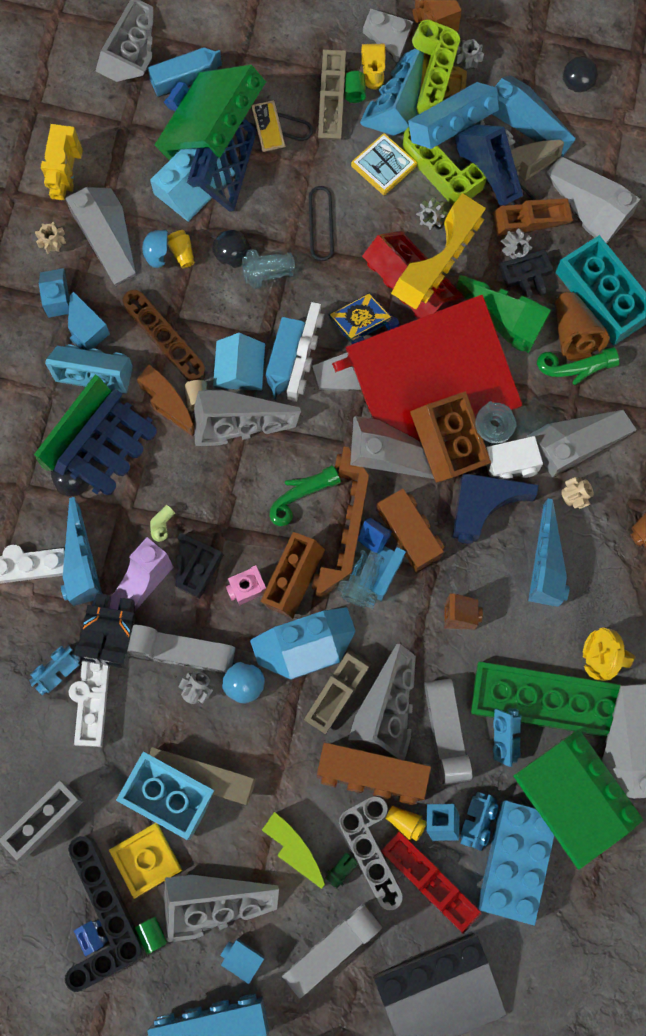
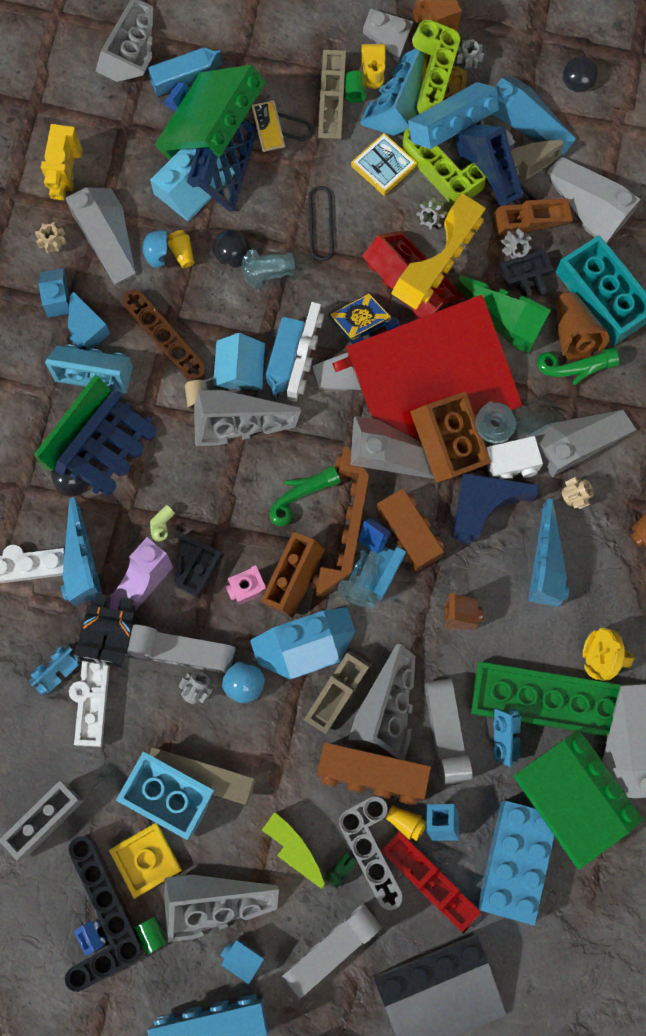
(165, 399): dark orange slope -> none
(478, 831): dark azure hinge -> none

